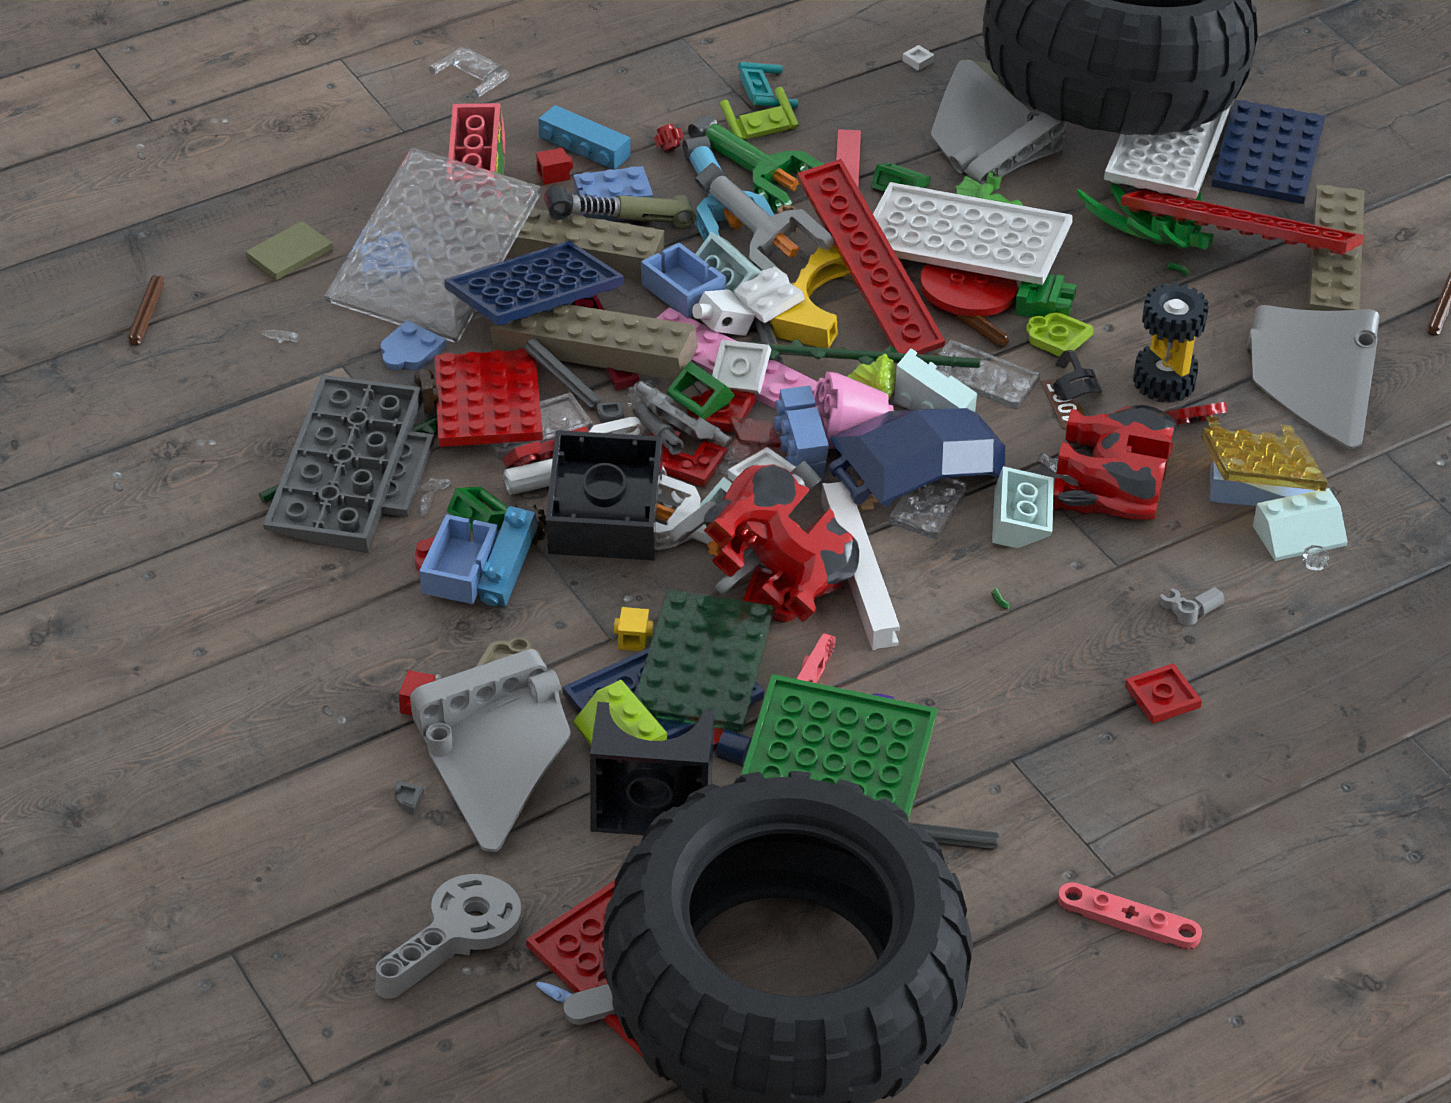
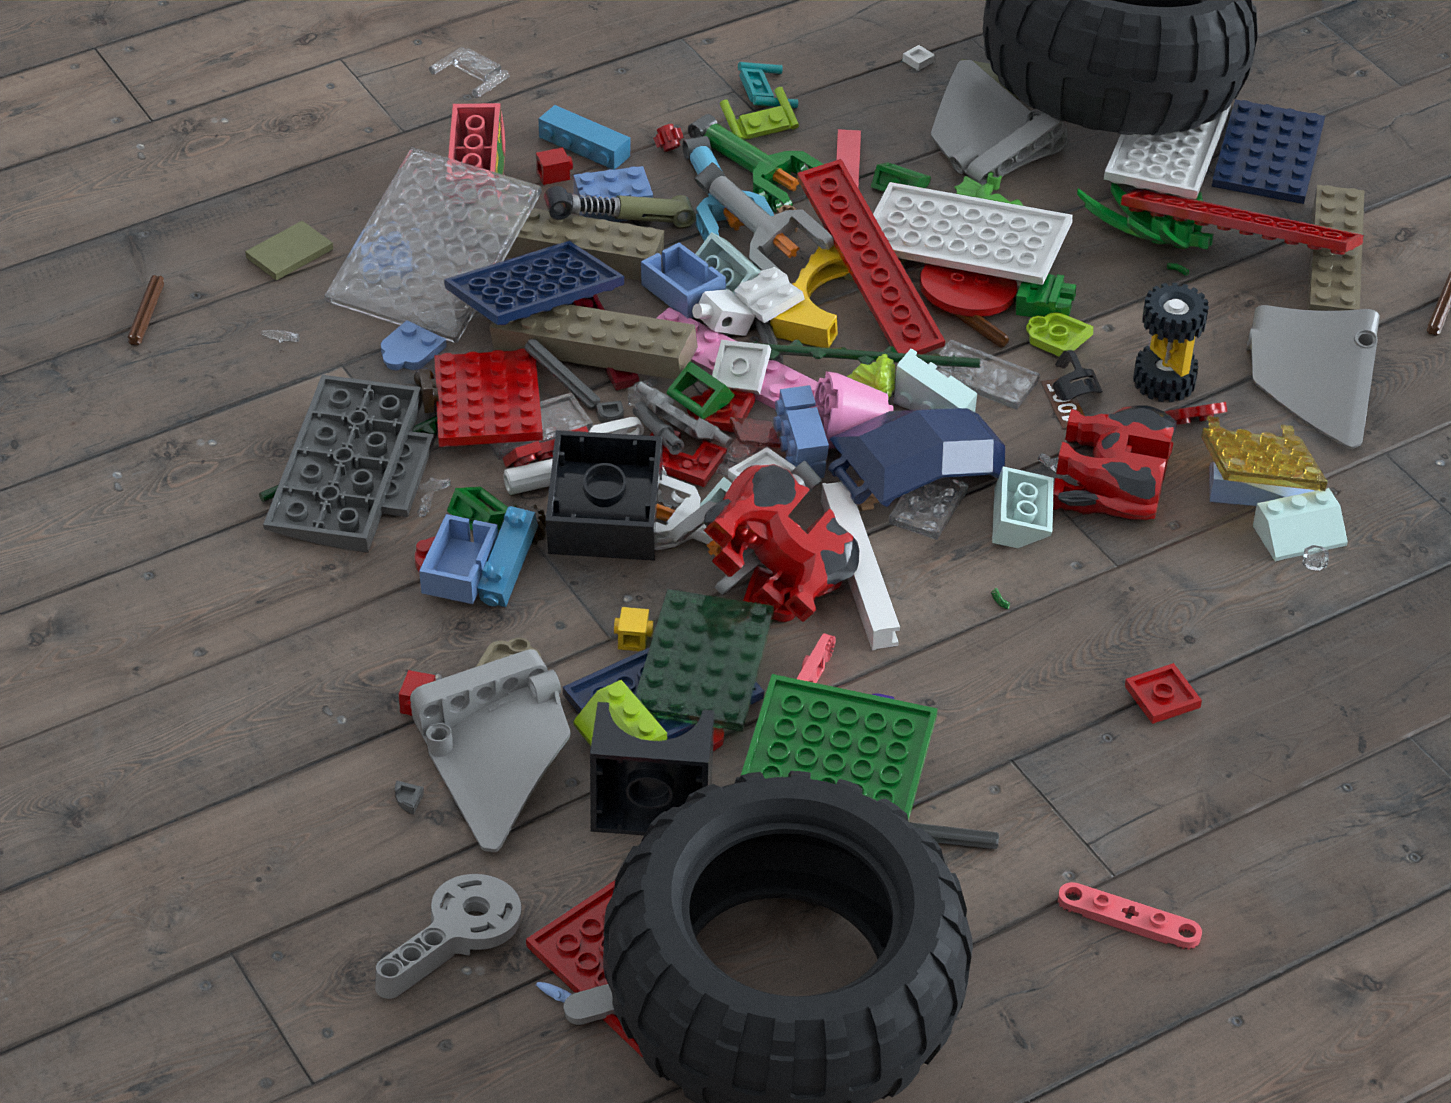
(733, 747): dark blue brick -> none
(1188, 610): light grey bar -> none

